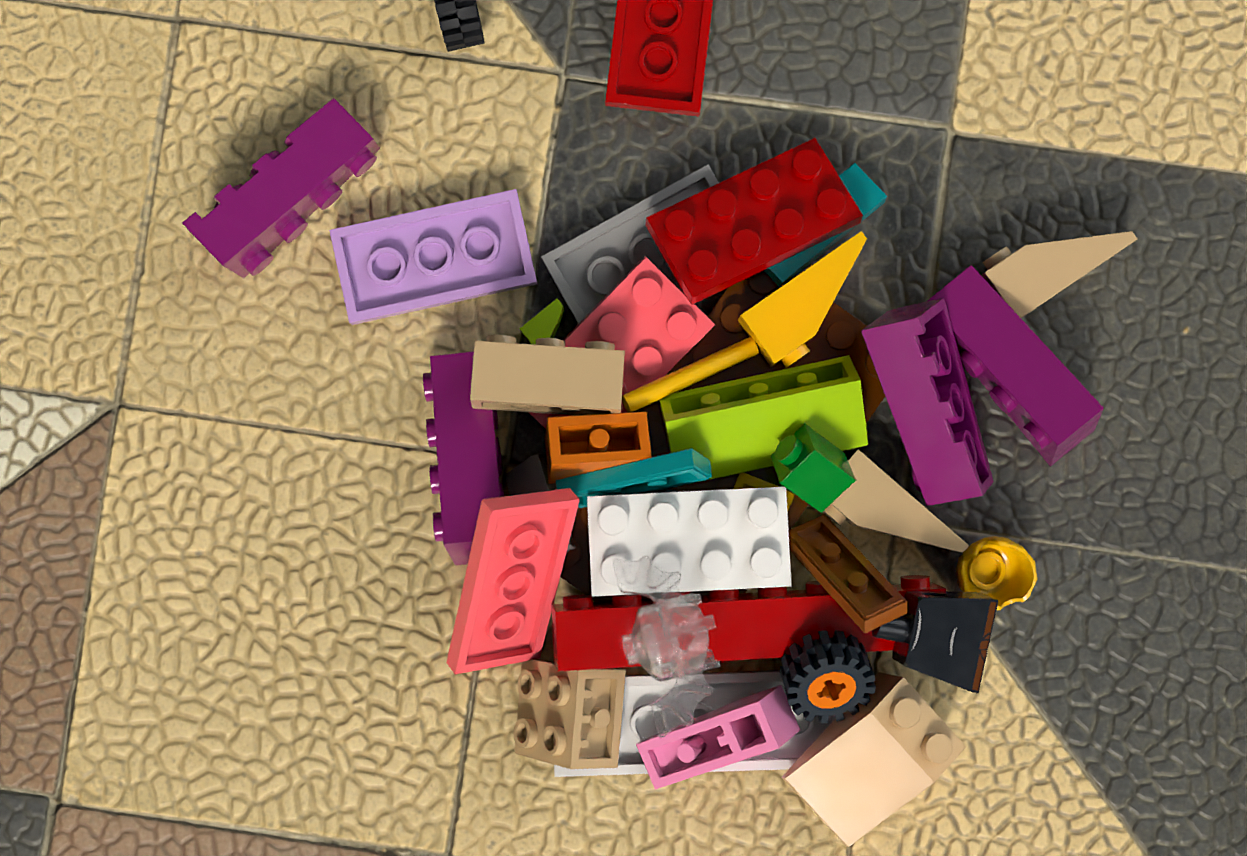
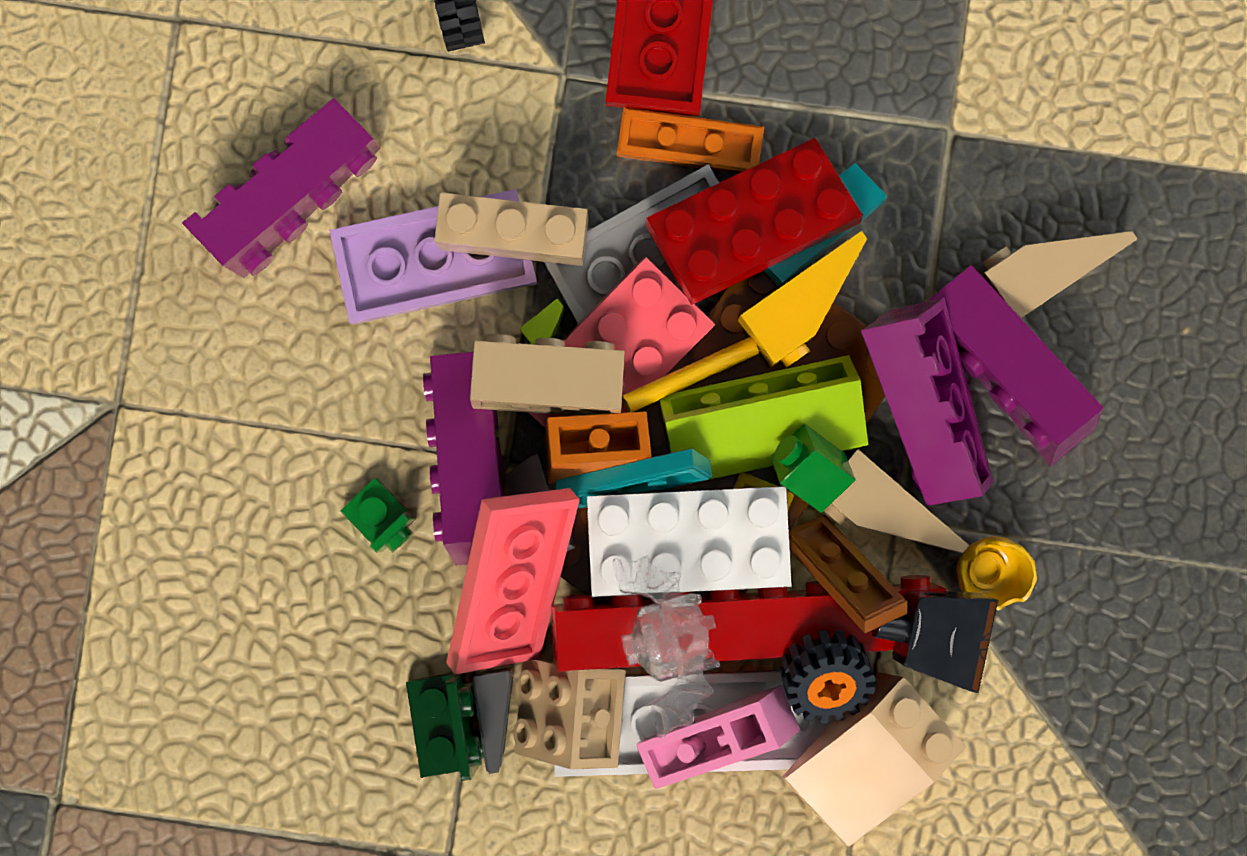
(380, 517): none -> green bracket
(444, 726): none -> dark green bracket
(492, 701): none -> dark grey slope
(511, 229): none -> tan brick
(689, 140): none -> orange tile

